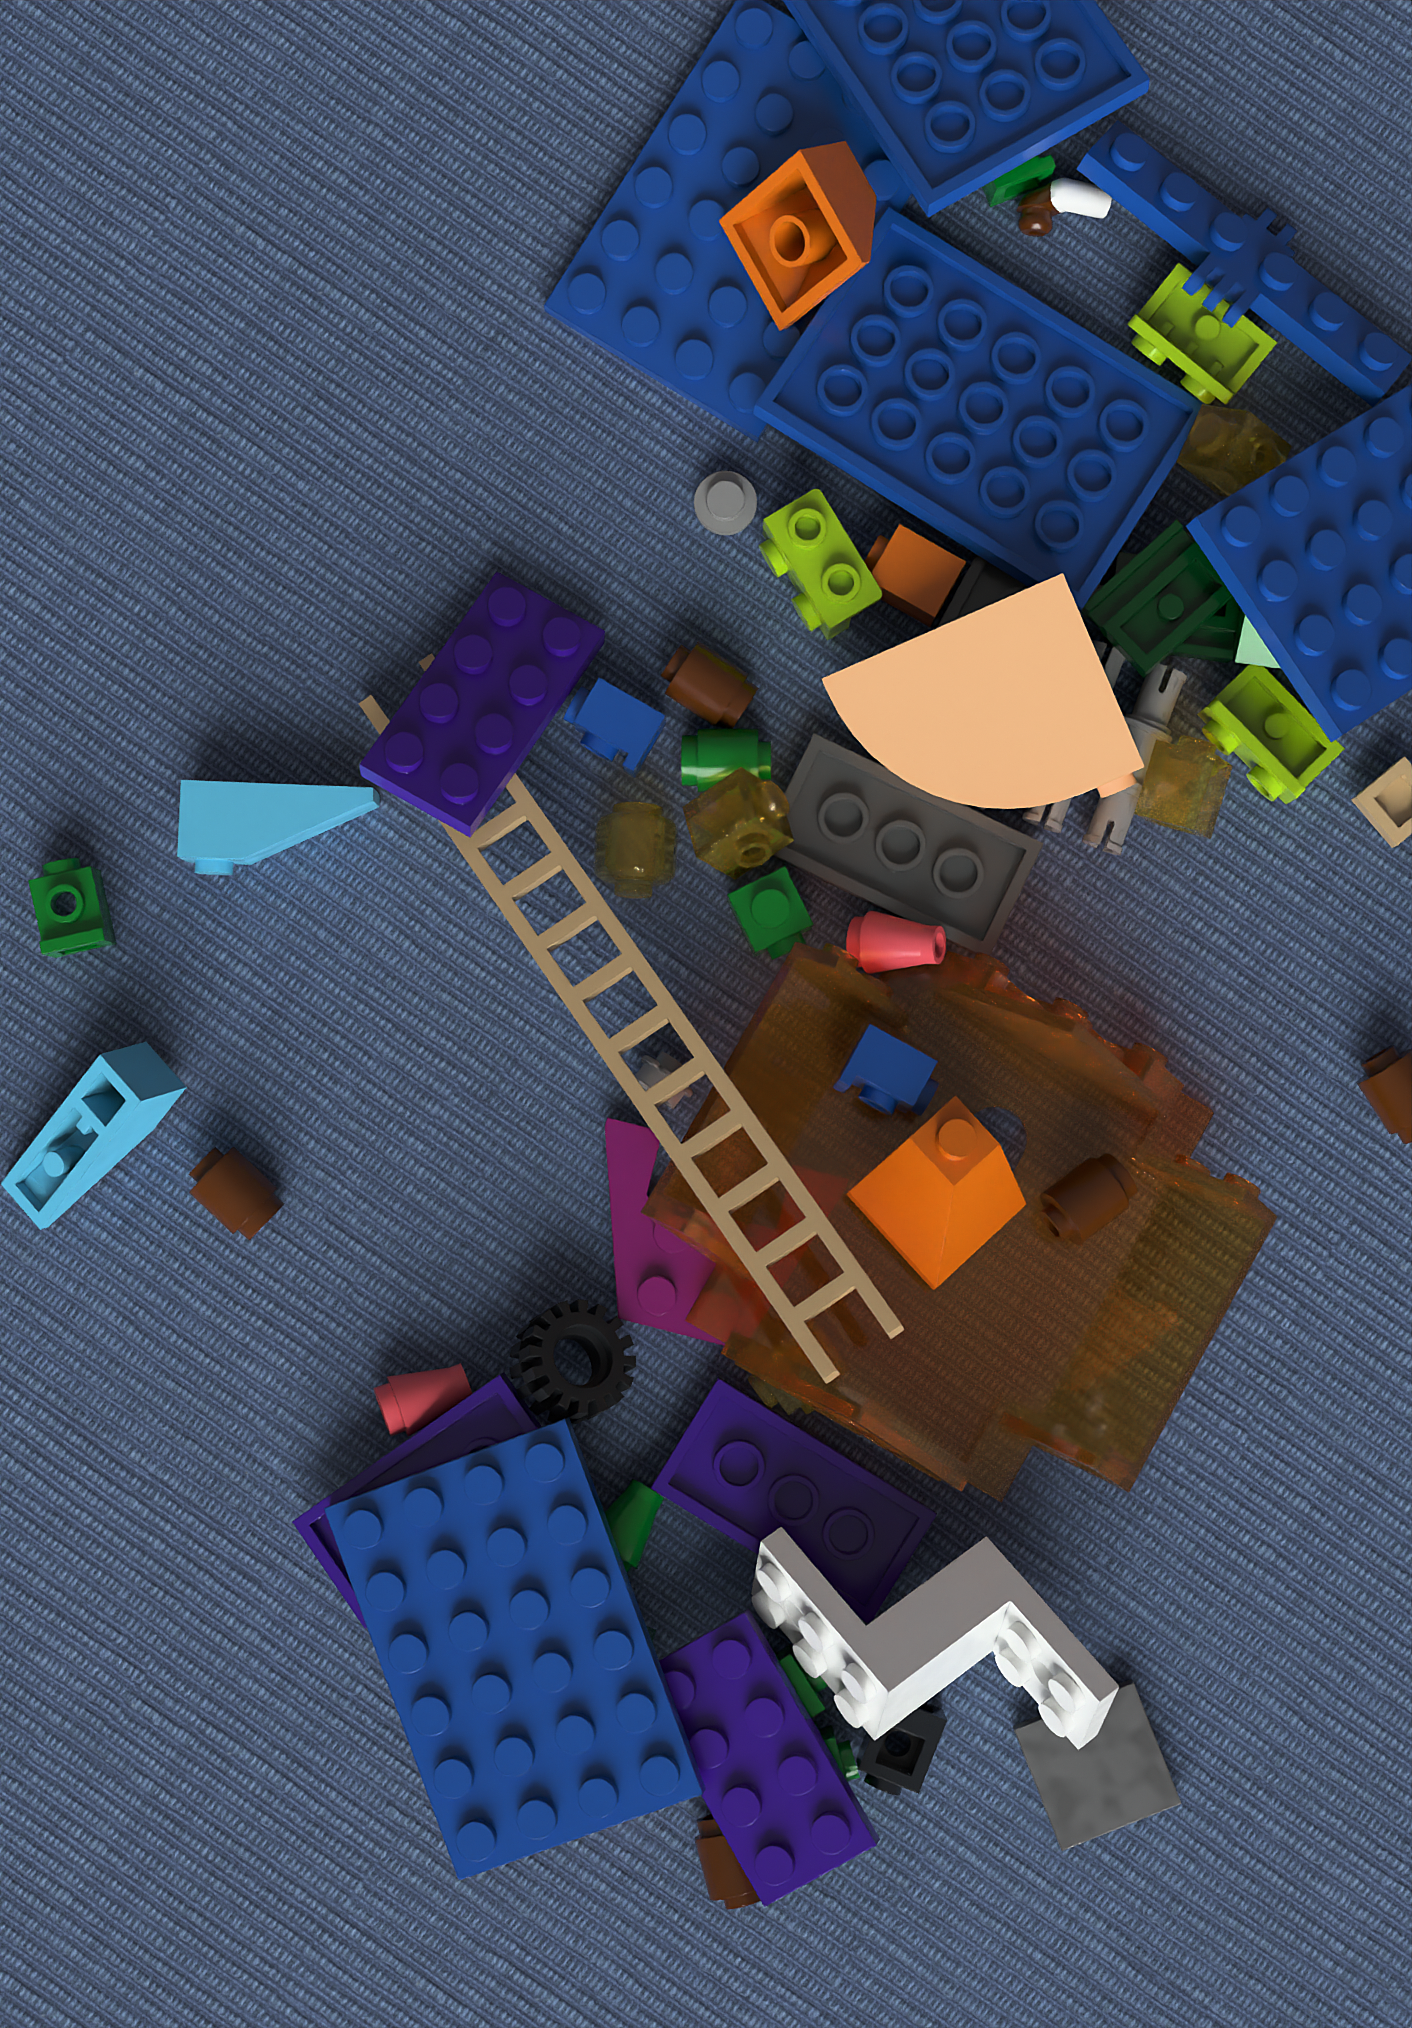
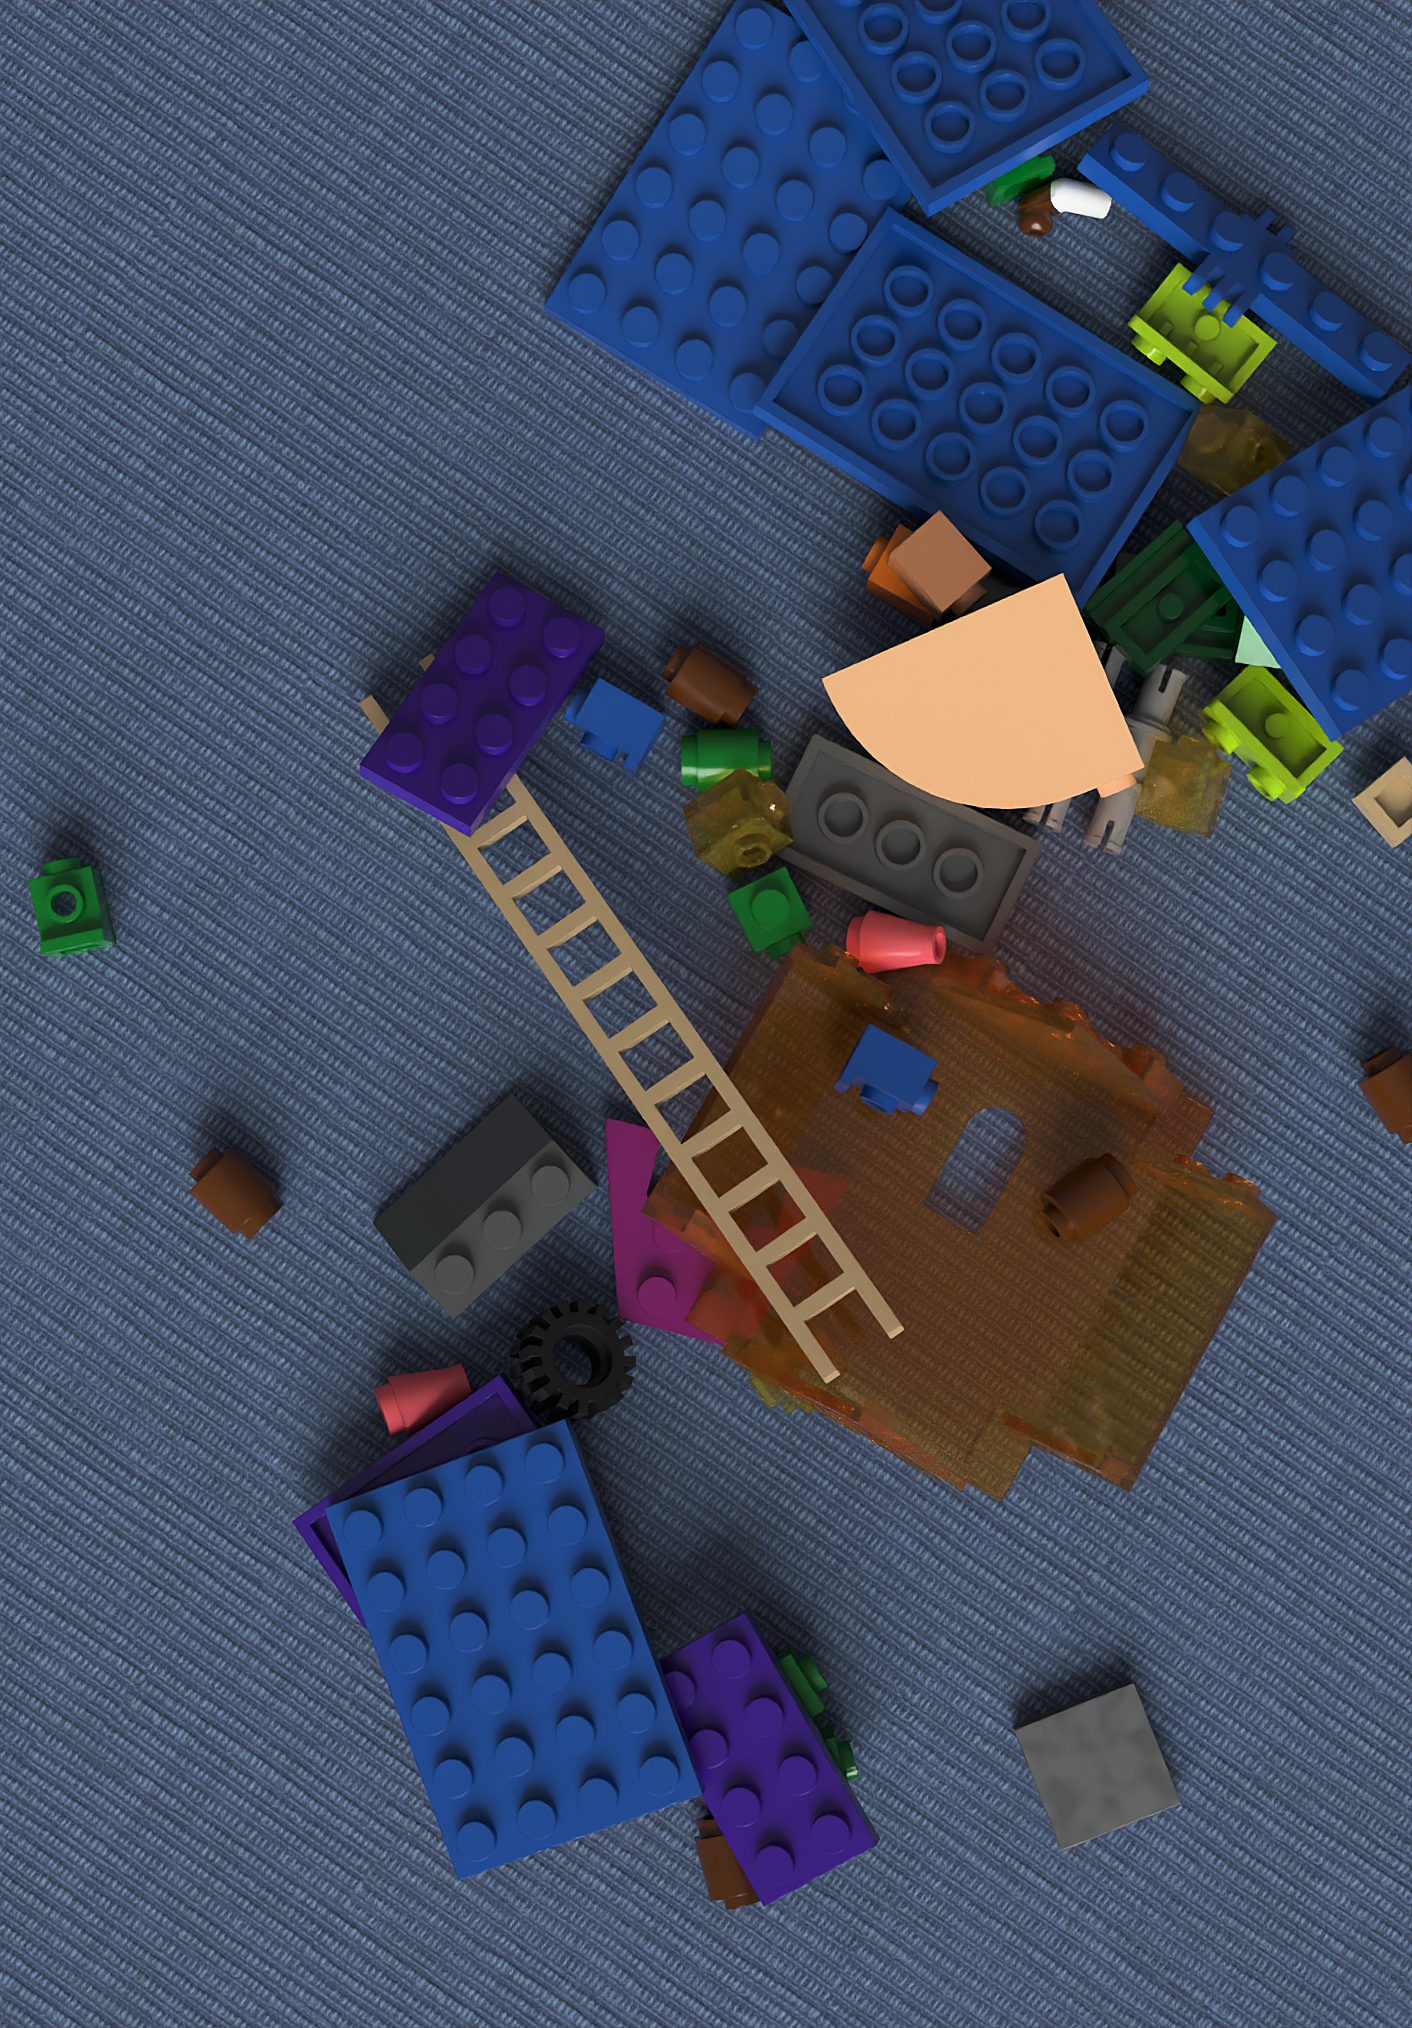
(93, 1130): medium azure slope -> none
(252, 821): medium azure slope -> none
(484, 1206): none -> dark grey slope
(632, 1521): green cone -> none
(635, 849): clear yellow head -> none
(656, 1070): light grey plate -> none
(725, 503): light grey plate -> none
(761, 1472): dark purple plate -> none
(804, 229): orange slope -> none
(820, 562): lime bracket -> none
(907, 1768): black brick -> none
(932, 1639): white bracket -> none
(941, 568): none -> nougat brick
(941, 1193): orange slope -> none

